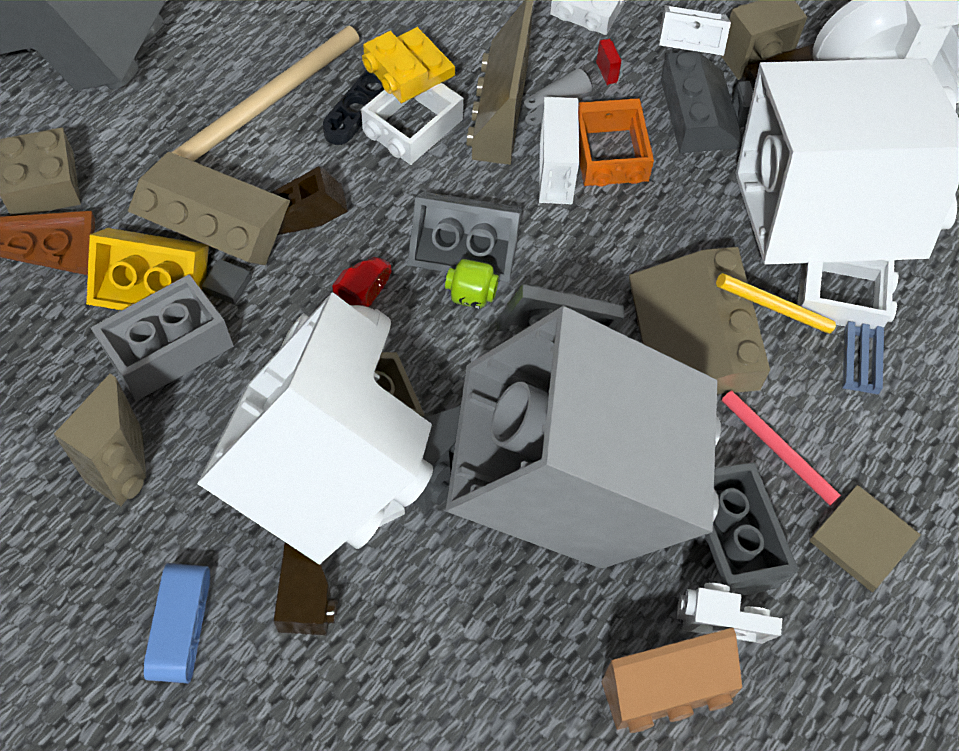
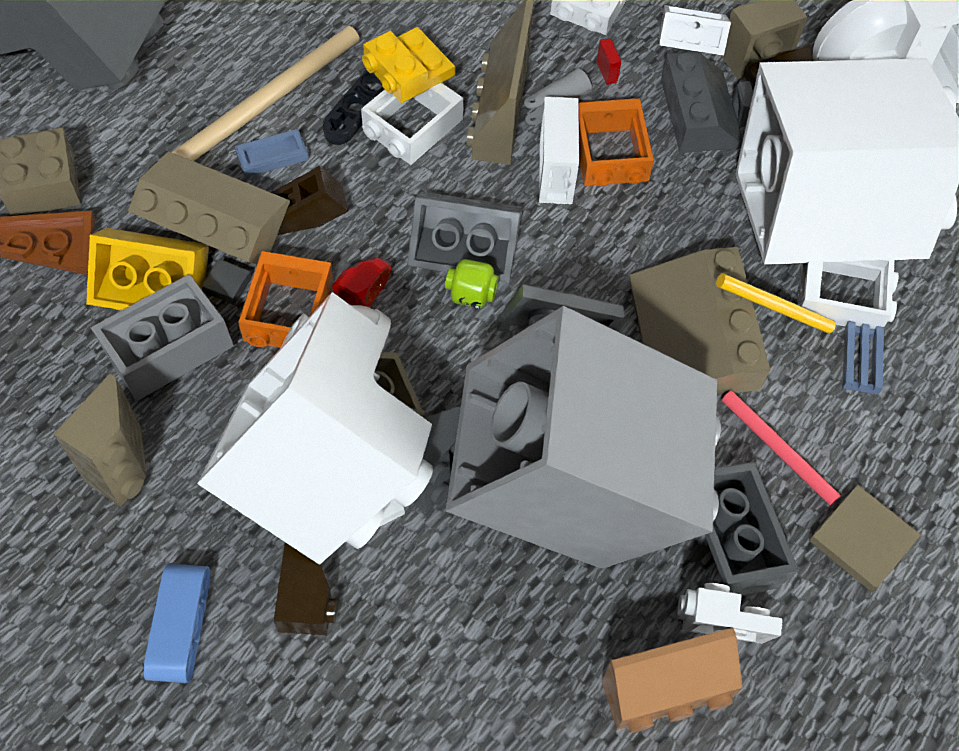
(271, 153): none -> sand blue tile
(284, 271): none -> orange window

